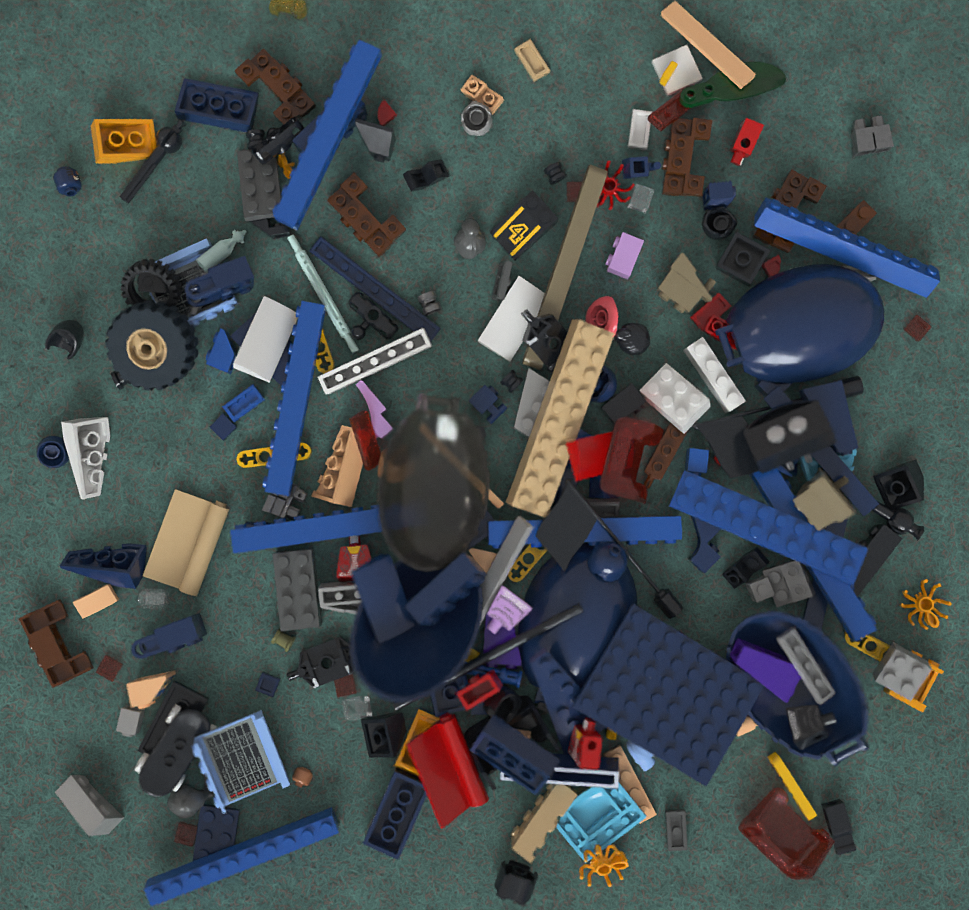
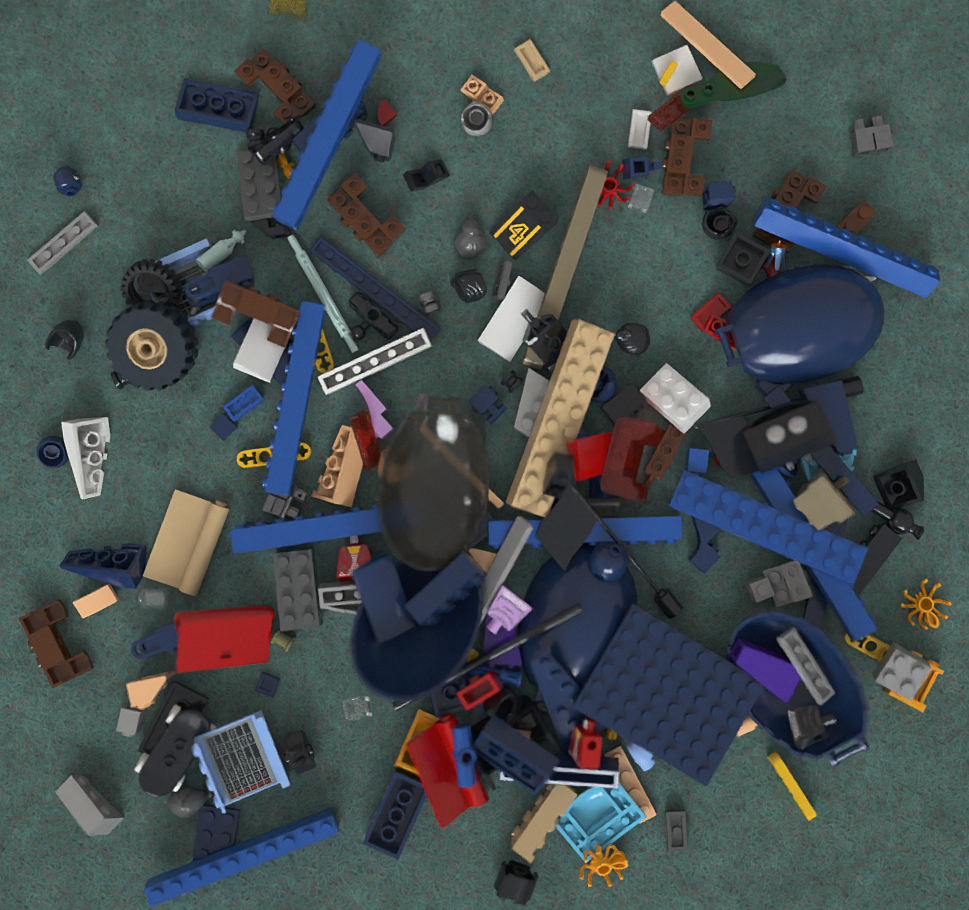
(62, 242): none -> light grey tile
(109, 668): clear red tile -> none
(122, 139): light orange slope -> none
(167, 141): black piece -> none
(186, 834): clear red tile -> none
(223, 352): blue slope -> none
(223, 637): none -> red door
(262, 308): none -> reddish brown bracket
(299, 752): none -> black hinge
(302, 776): nougat piece -> none
(311, 665): black plate -> none
(345, 686): clear red tile -> none
(384, 734): black slope -> none
(465, 767): none -> blue piece
(469, 285): none -> black hair
(537, 553): yellow beam -> none
(555, 173): black wheel -> none
(558, 474): none -> black slope
(573, 190): clear red tile -> none
(603, 314): coral hat -> none
(624, 256): lavender brick -> none
(683, 286): dark tan piece -> none
(714, 375): white brick -> none
(745, 567): black slope -> none
(748, 133): red torso -> none
(778, 250): none -> flat silver piece
(786, 837): clear red windscreen -> none
(839, 826): black piece -> none
(917, 328): clear red tile -> none

